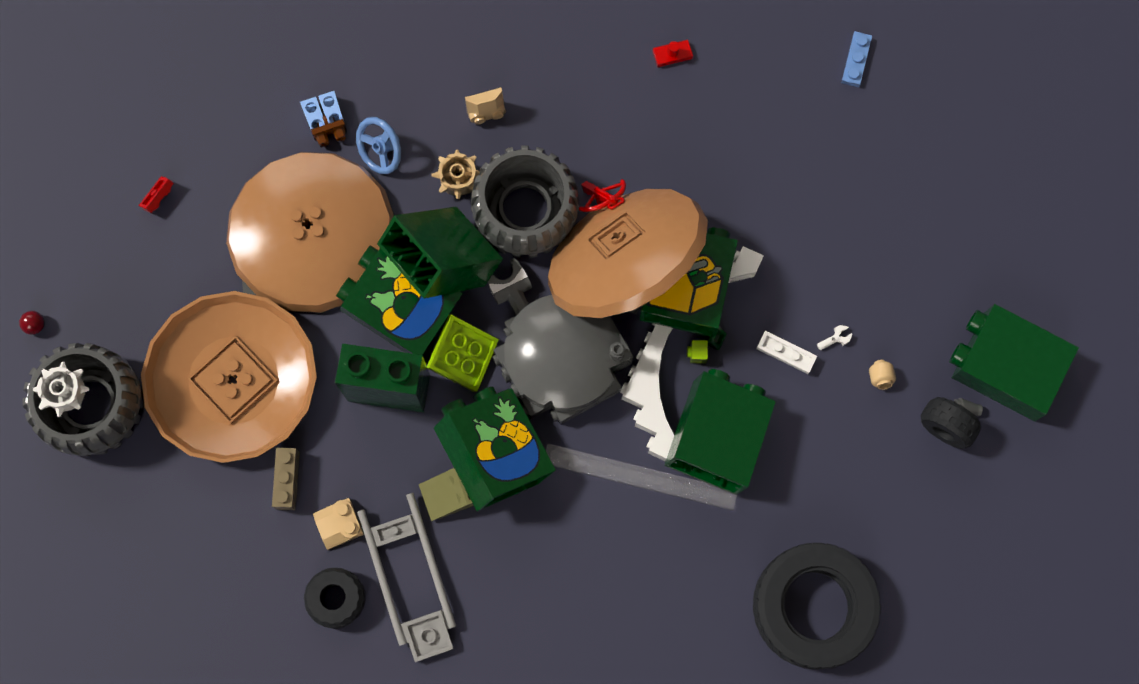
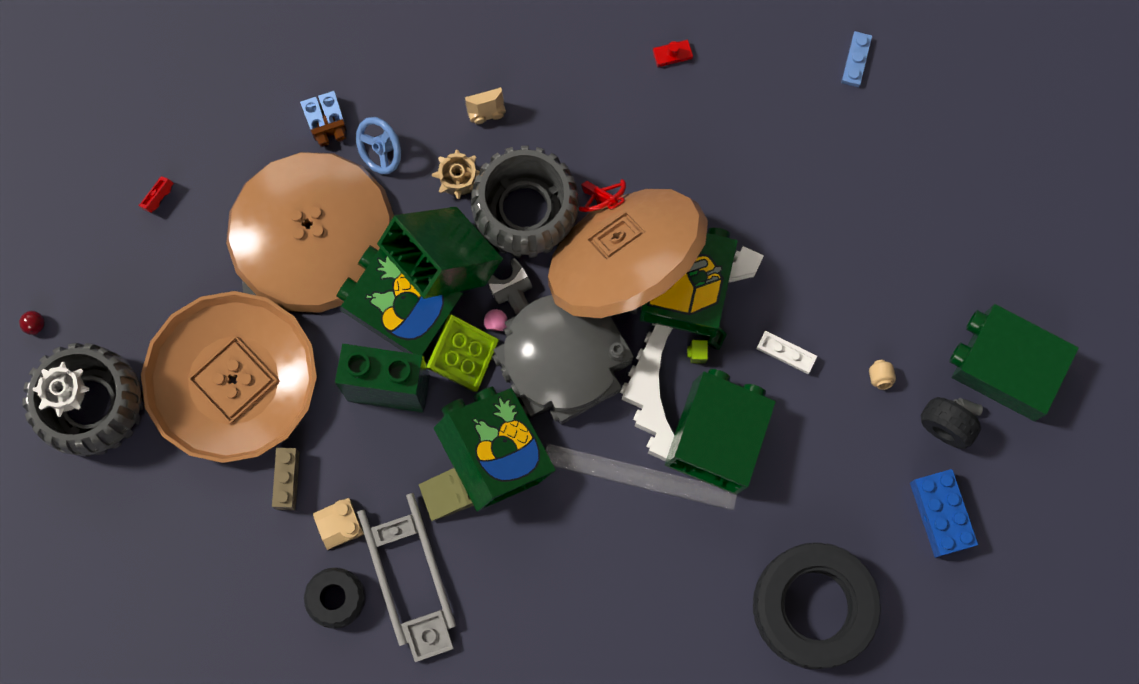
(495, 320): none -> bright pink piece
(835, 338): white bar -> none
(943, 513): none -> blue brick

